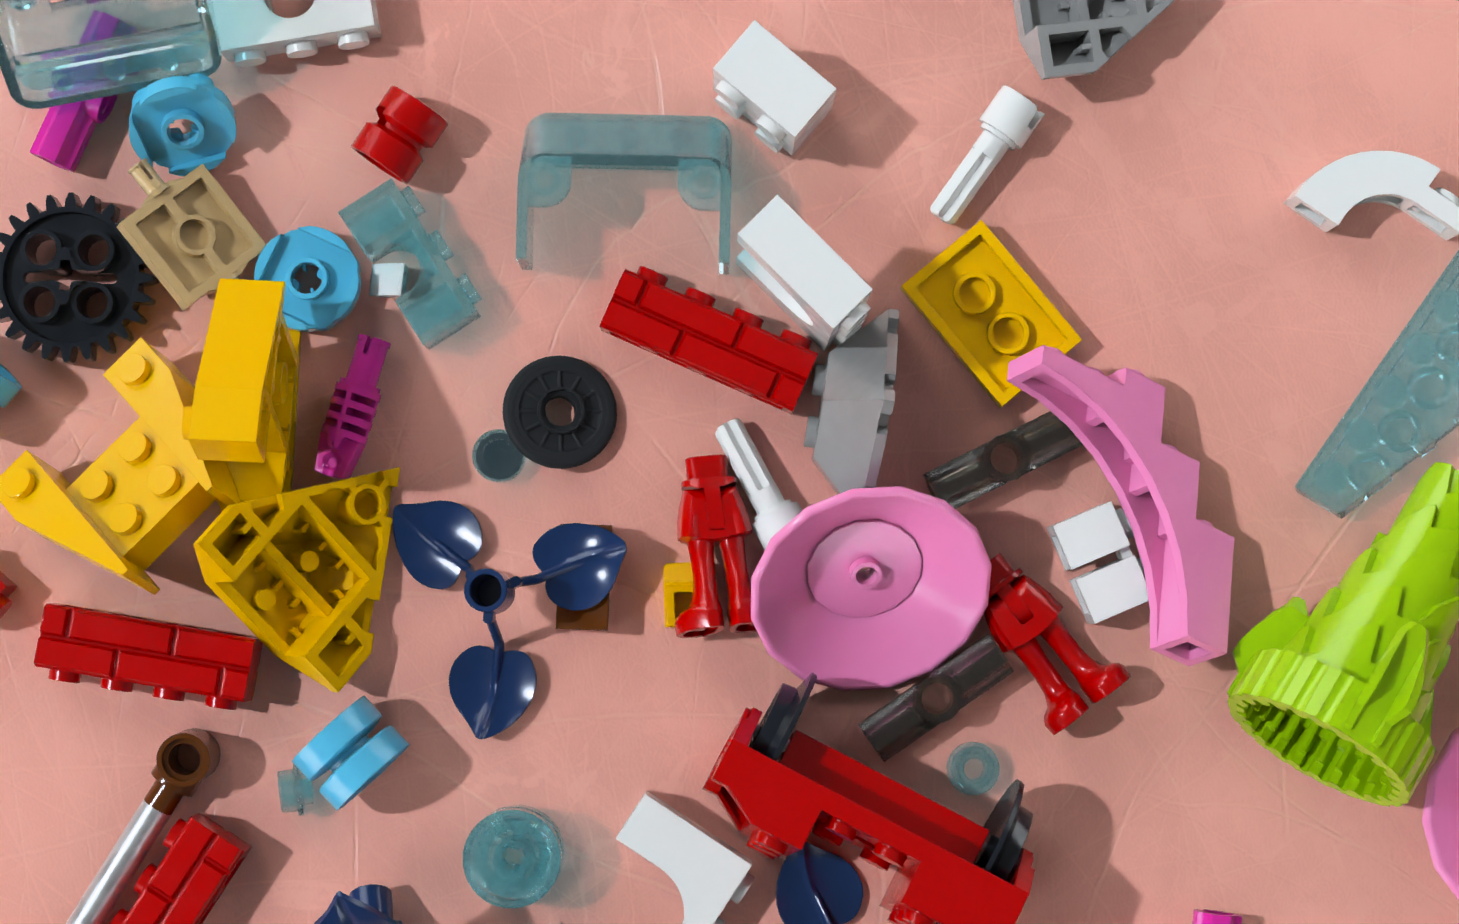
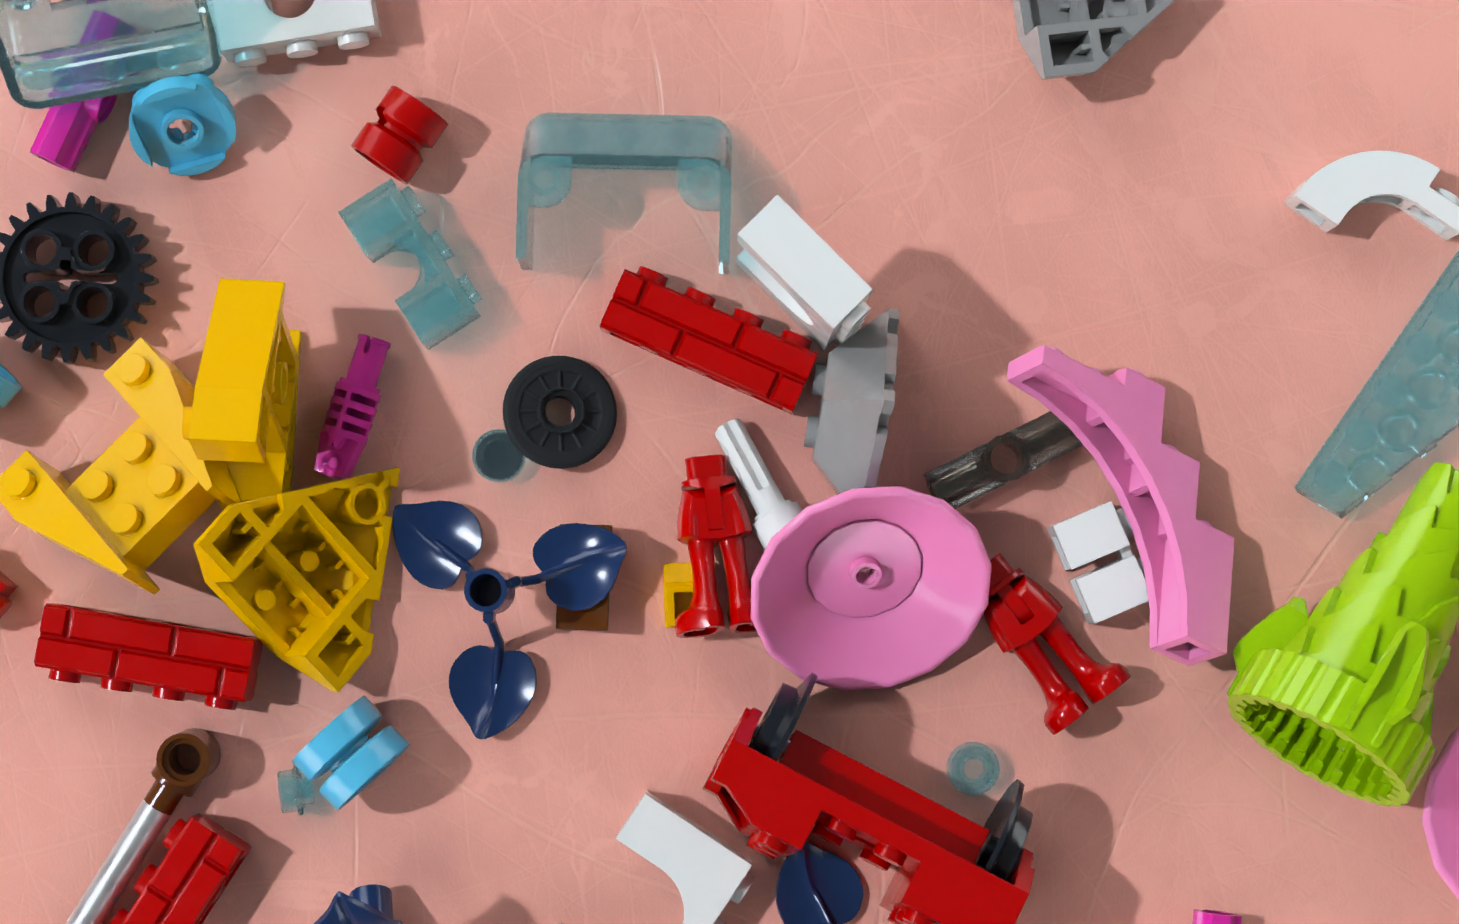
(189, 233): tan plate -> none
(337, 270): medium azure plate -> none
(388, 280): white piece -> none
(506, 882): clear light blue wheel -> none
(772, 89): white brick -> none
(965, 678): clear smoke piece -> none
(987, 309): yellow plate -> none
(1005, 126): white piece -> none

